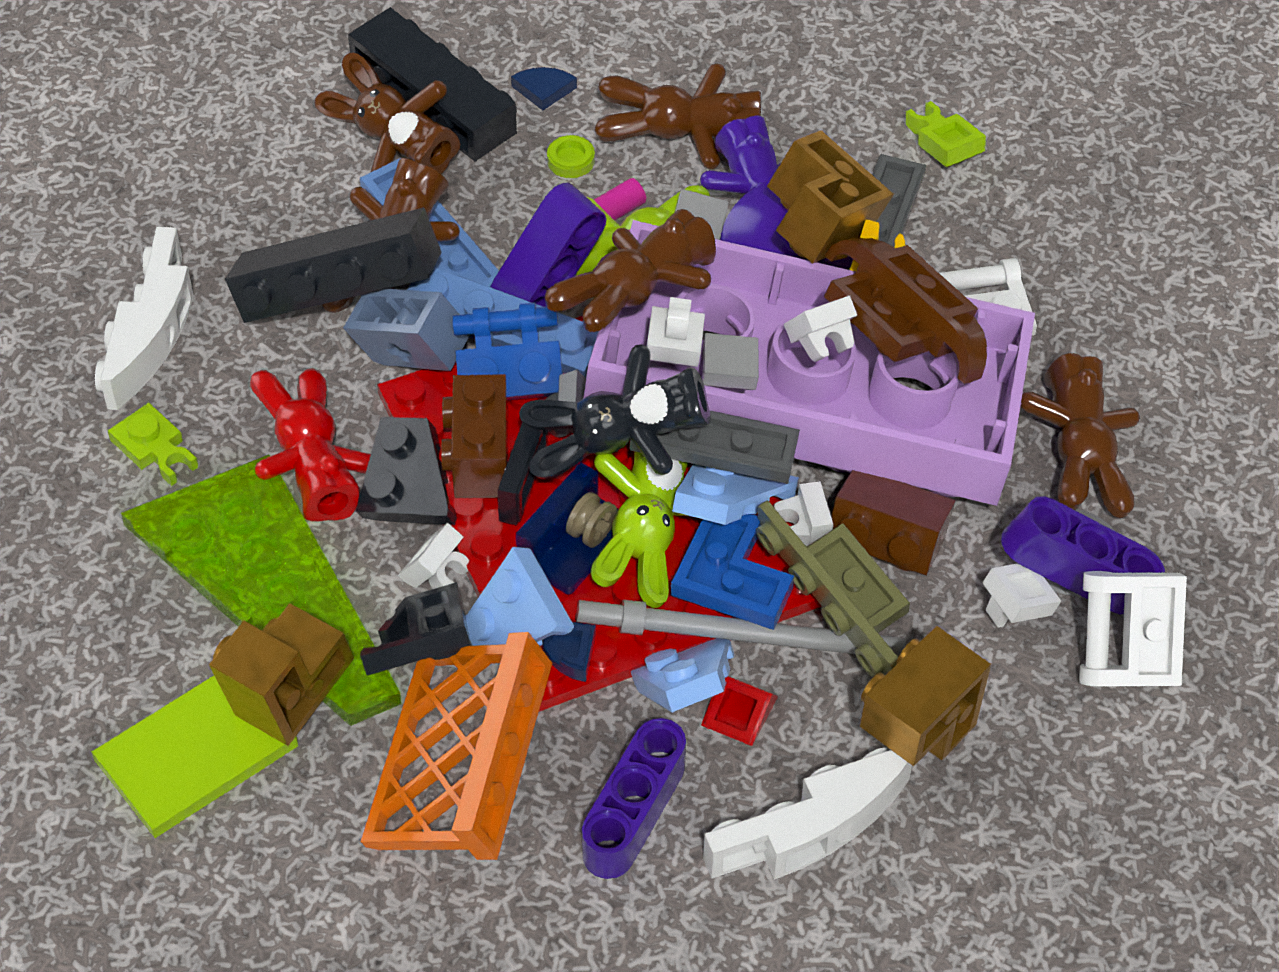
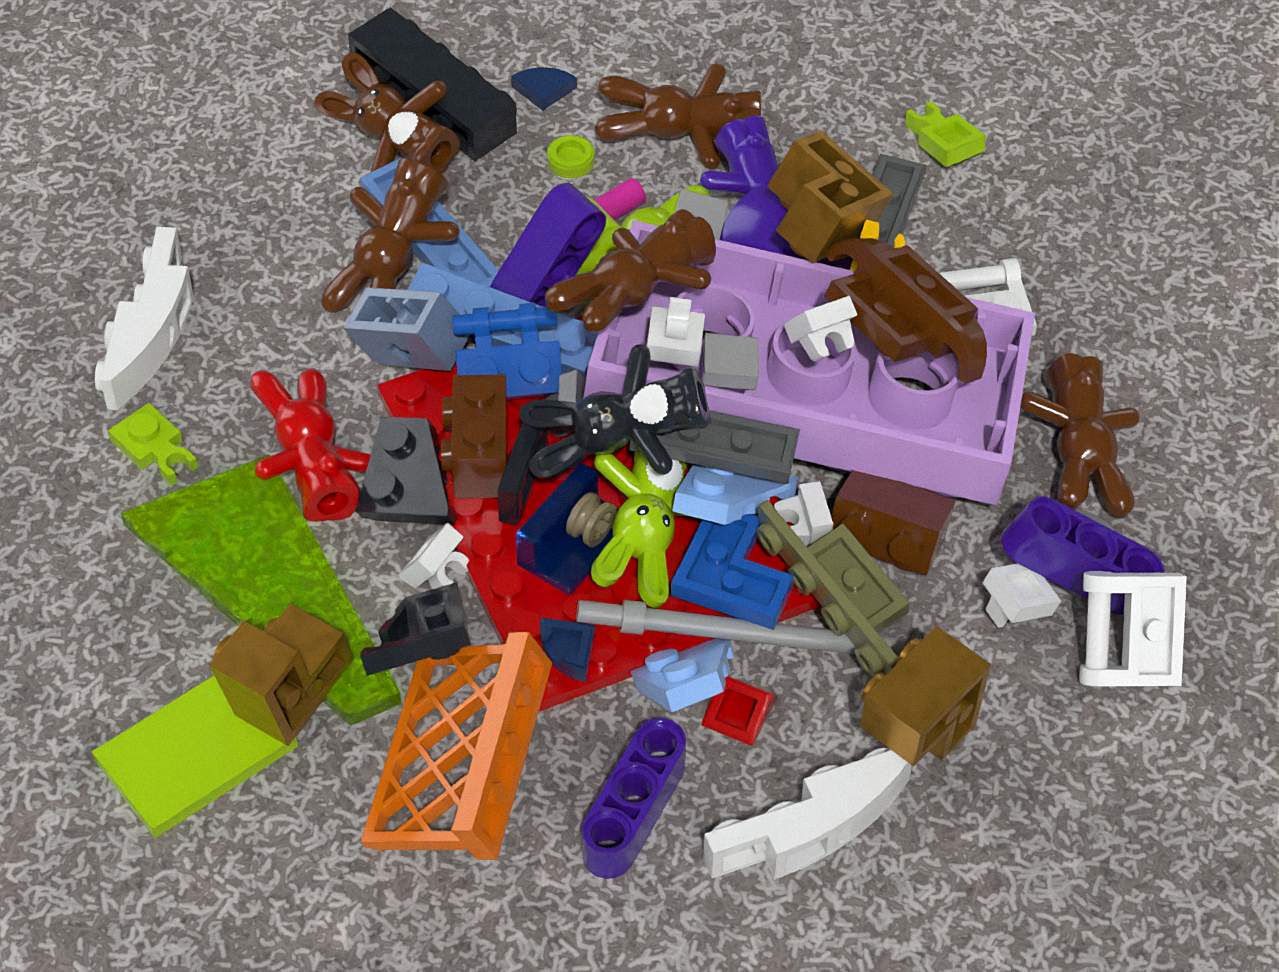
(334, 265): black brick -> none
(517, 601): light blue wing -> none

